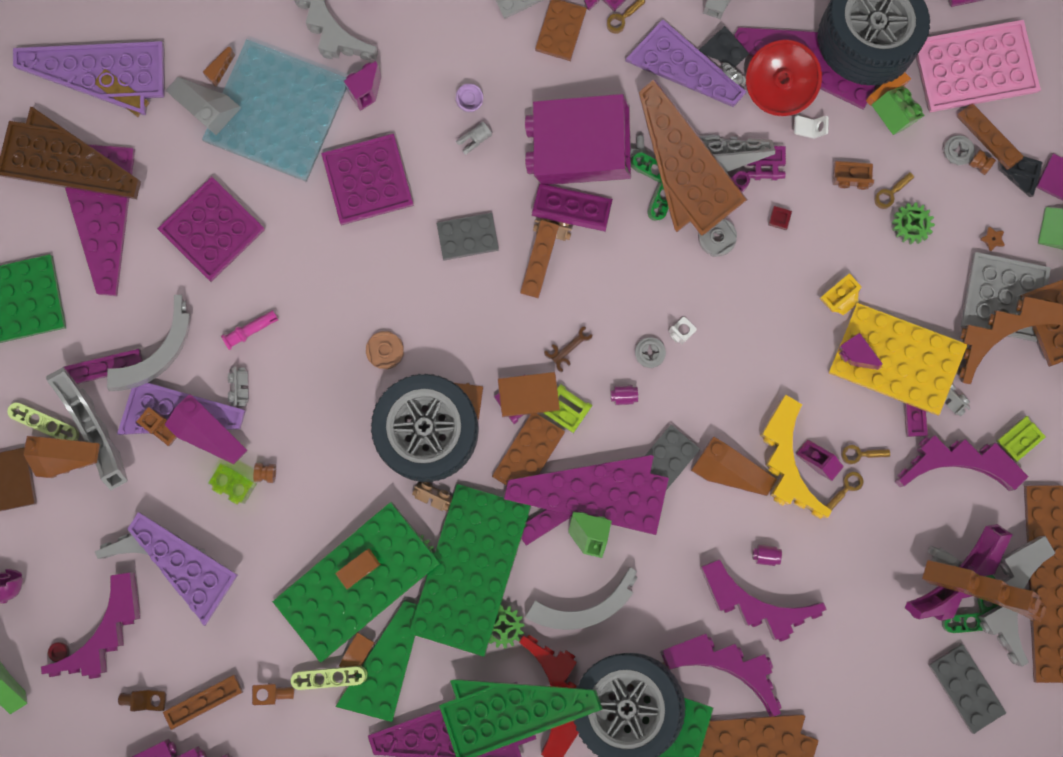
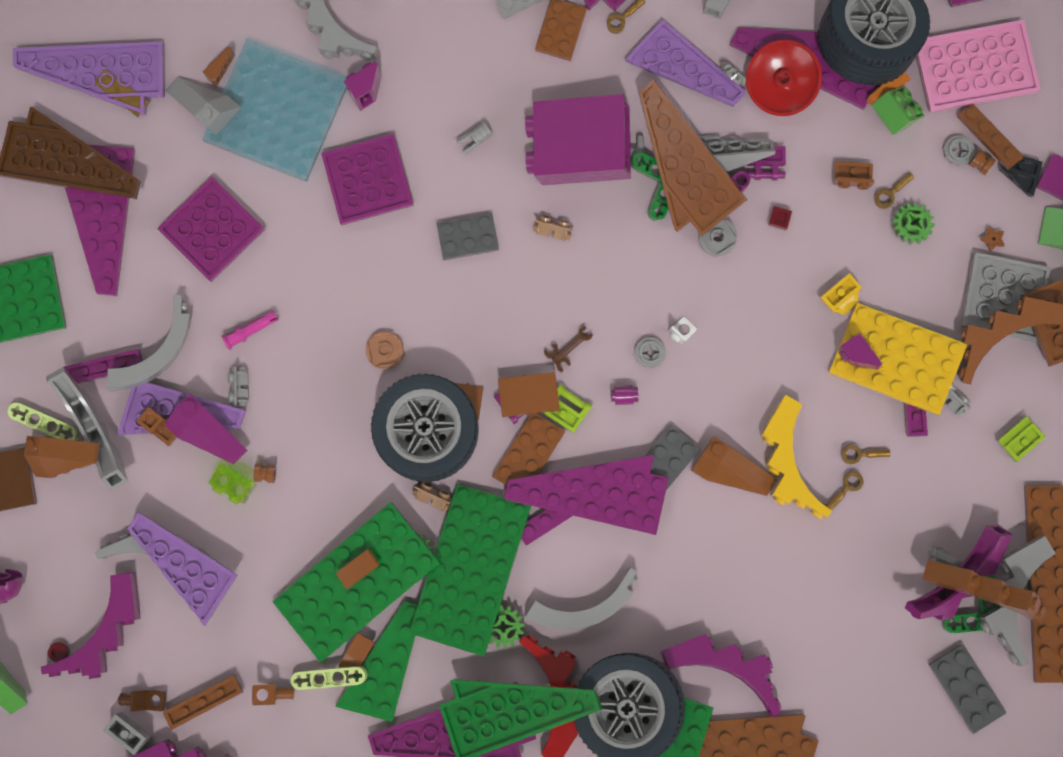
(127, 733): none -> light grey brick
(469, 97): lavender hair -> none
(539, 259): dark orange plate -> none
(572, 207): magenta tile -> none
(590, 533): bright green slope -> none
(725, 48): black wing -> none
(753, 611): magenta arch -> none
(767, 555): magenta brick -> none
(809, 127): white bracket -> none
(820, 460): magenta slope -> none
(991, 462): magenta arch -> none

